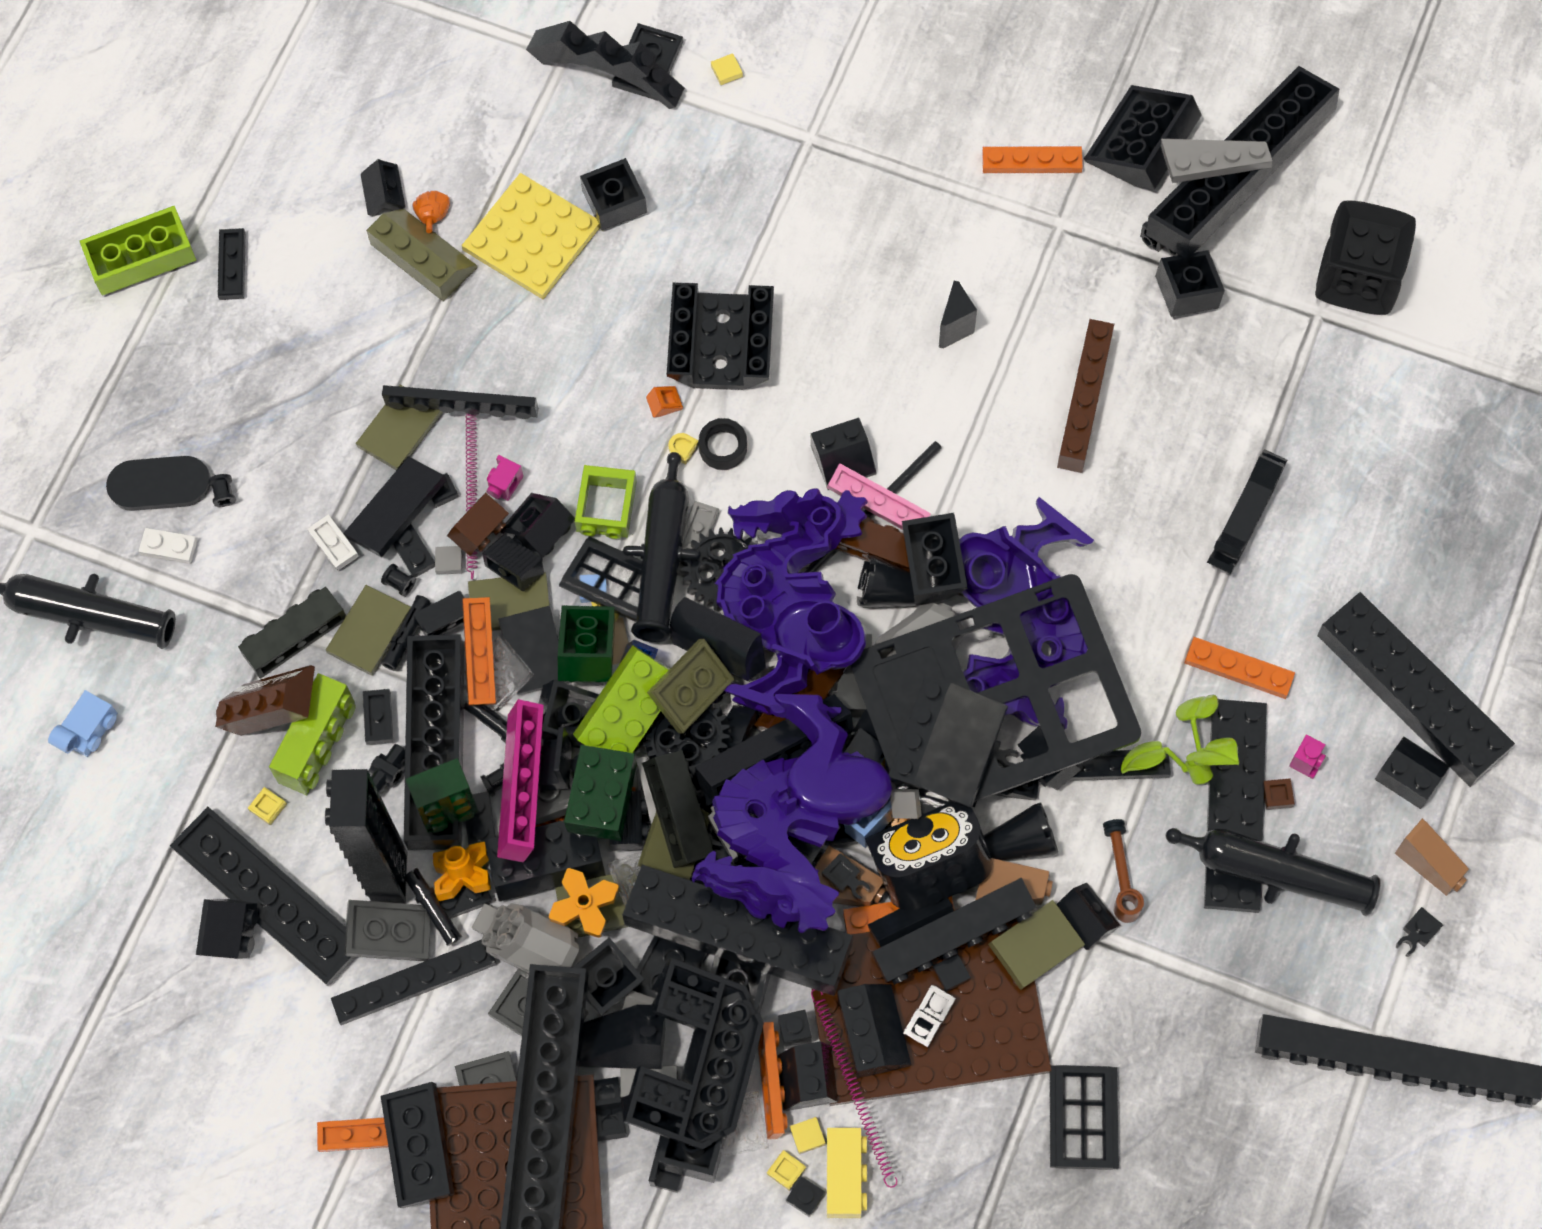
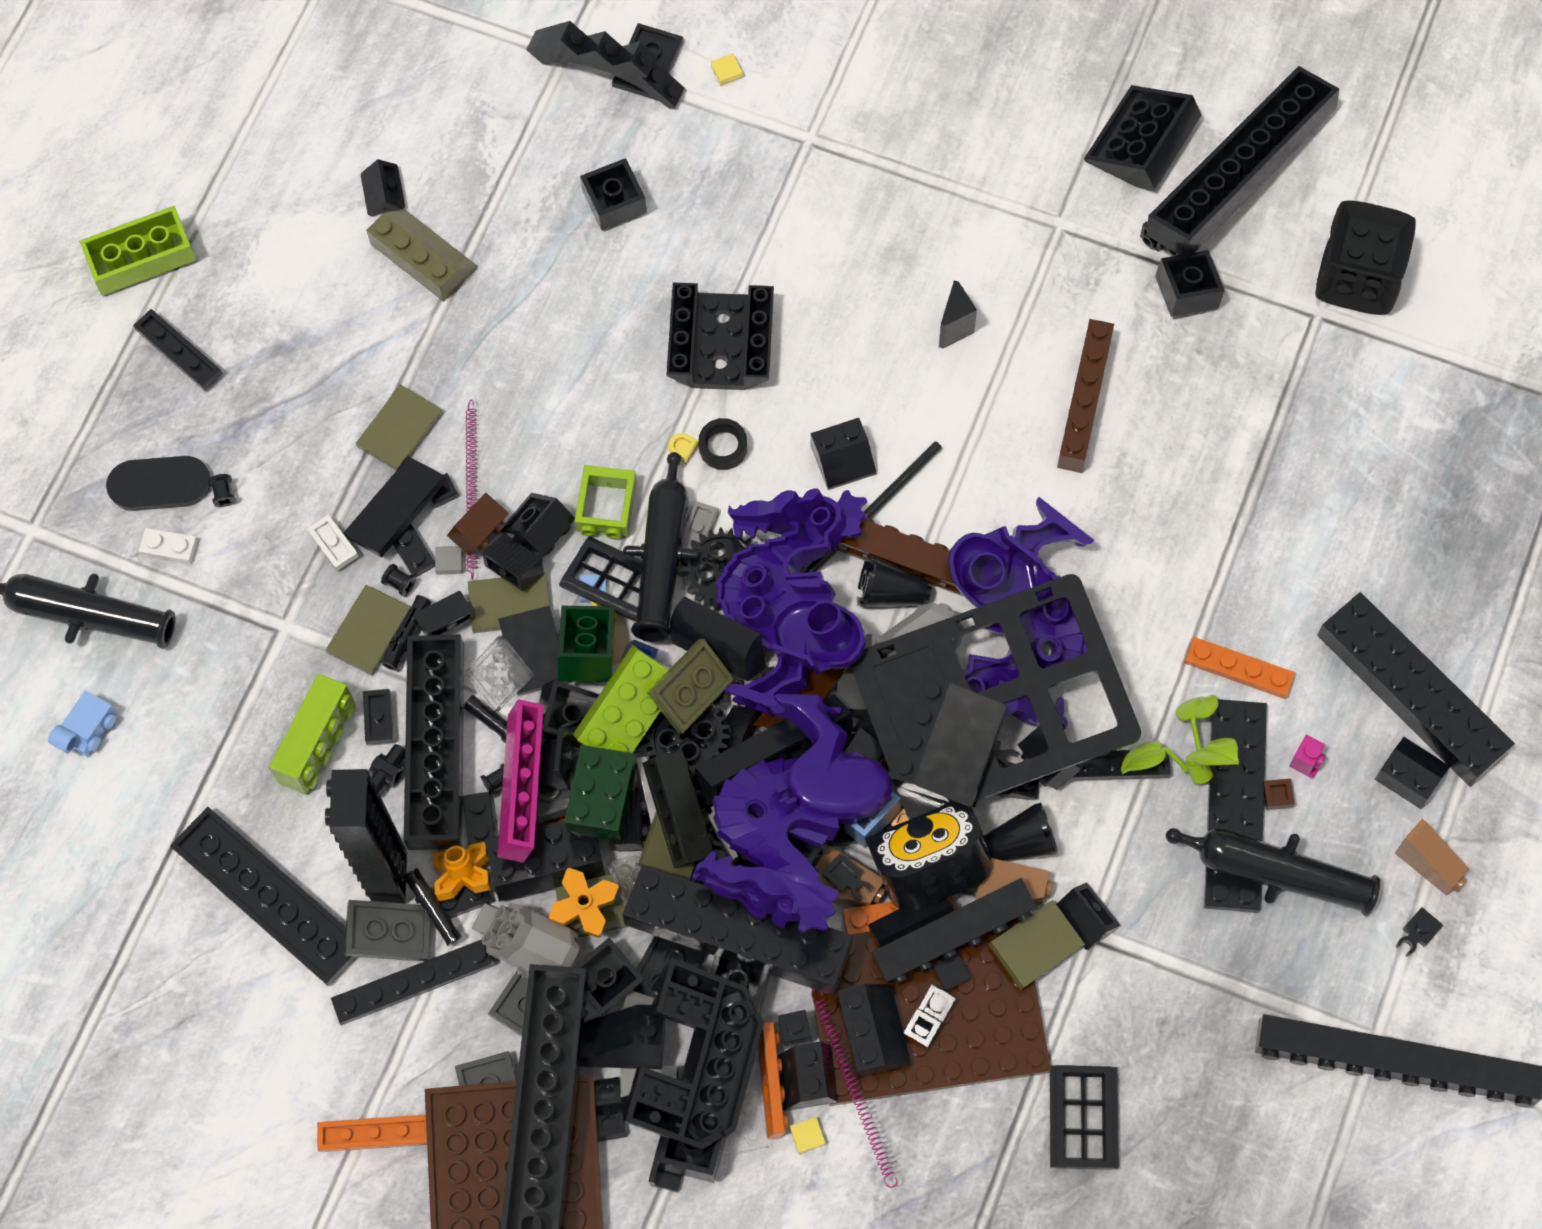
(177, 349): none -> black plate
(227, 928): black slope -> none
(231, 264): black tile -> none
(267, 702): reddish brown slope -> none
(267, 806): light yellow tile -> none
(292, 632): pearl dark grey brick -> none
(417, 1145): black plate -> none
(431, 208): orange piece -> none
(442, 796): dark green brick -> none
(467, 402): black plate -> none
(478, 651): orange plate -> none
(504, 478): dark pink brick -> none
(531, 235): light yellow plate -> none
(664, 401): orange slope -> none
(786, 1170): light yellow tile -> none
(805, 1196): black plate -> none
(845, 1173): light yellow brick -> none
(880, 500): bright pink plate -> none
(905, 803): light grey tile -> none
(934, 558): black slope -> none
(1032, 159): orange plate -> none
(1114, 829): dark orange piece -> none
(1212, 158): light grey wing -> none
(1247, 511): black piece -> none

